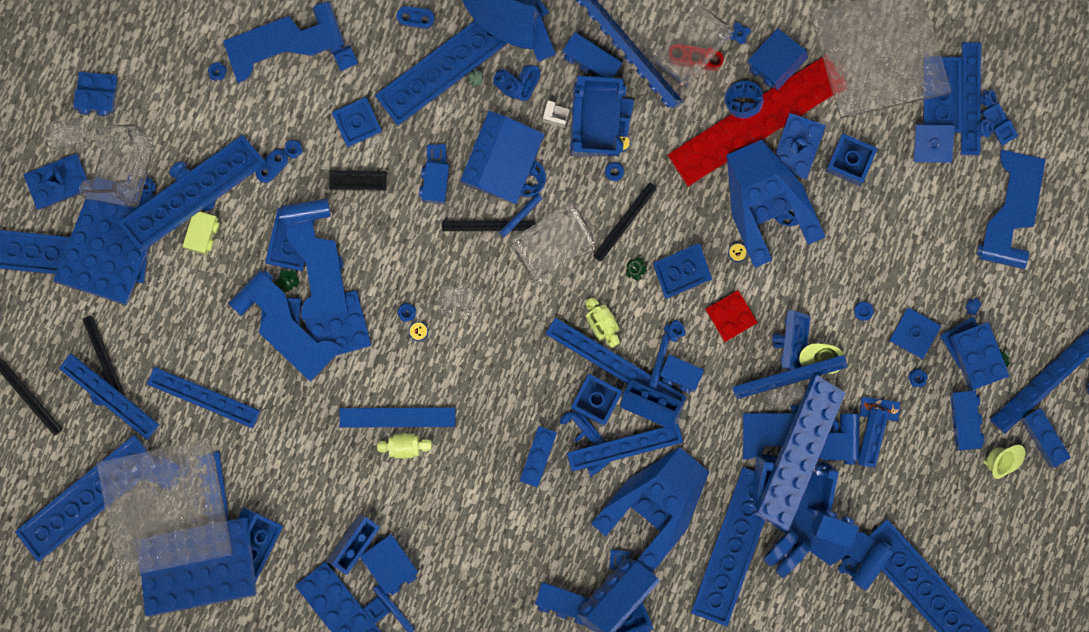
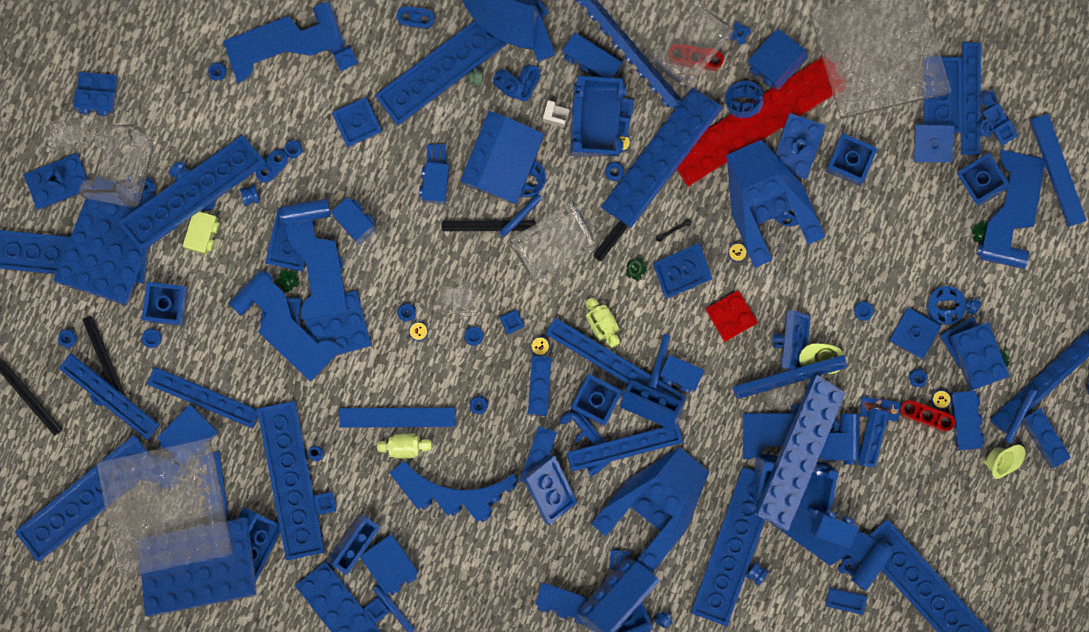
(62, 338): none -> blue plate
(151, 338): none -> blue tile
(164, 304): none -> blue brick
(187, 428): none -> blue brick
(250, 195): none -> blue wheel
(290, 480): none -> blue plate
(318, 457): none -> blue pin
(324, 503): none -> blue plate
(353, 221): none -> blue brick
(357, 180): black plate -> none
(423, 491): none -> blue arch
(473, 336): none -> blue tile
(480, 410): none -> blue plate
(511, 322): none -> blue tile
(539, 386): none -> blue brick
(540, 346): none -> light yellow tile
(549, 489): none -> blue plate
(659, 238): none -> black hinge
(661, 157): none -> blue plate
(663, 619): none -> blue plate
(680, 331): blue plate -> none
(757, 573): none -> blue wheel
(789, 555): blue wheel -> none
(846, 601): none -> blue tile
(934, 311): none -> blue piece
(936, 416): none -> red beam
(941, 399): none -> light yellow tile
(980, 231): none -> dark green plant
(983, 179): none -> blue brick
(1020, 416): none -> blue bar
(1058, 170): none -> blue tile

